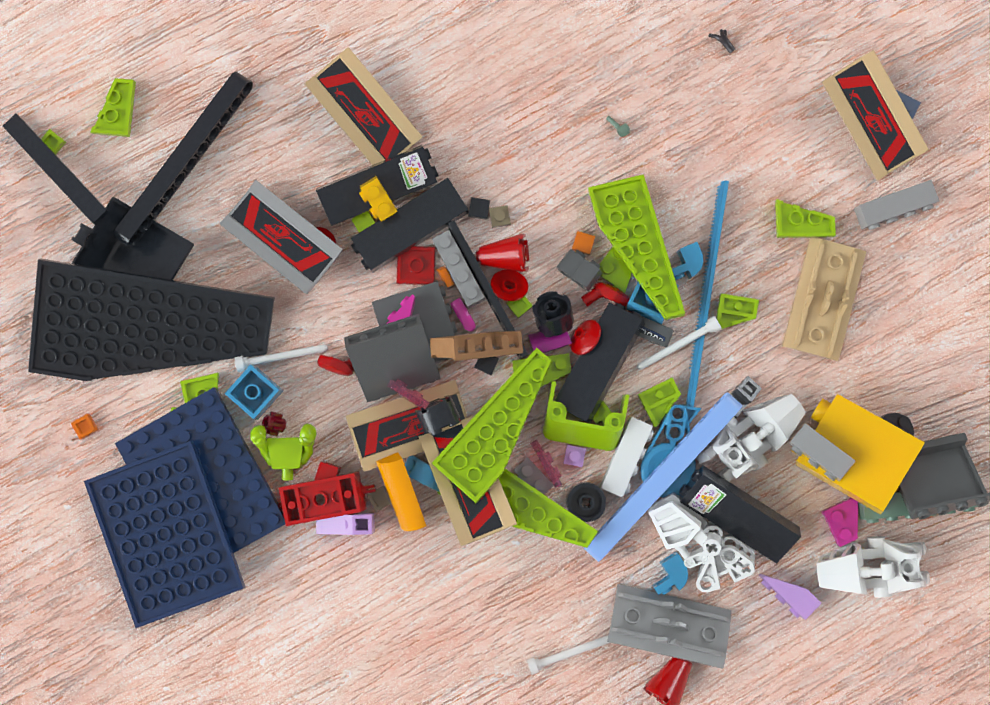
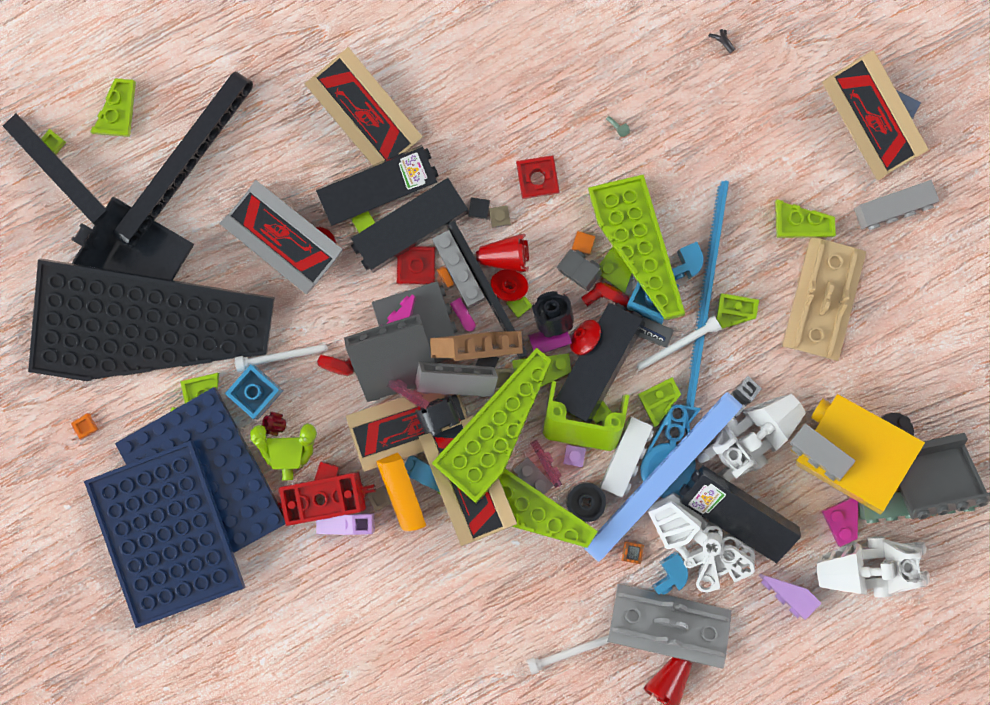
(378, 198): yellow brick -> none
(456, 379): none -> light grey brick
(503, 375): none -> dark tan plate
(544, 165): none -> red piece
(632, 552): none -> tile

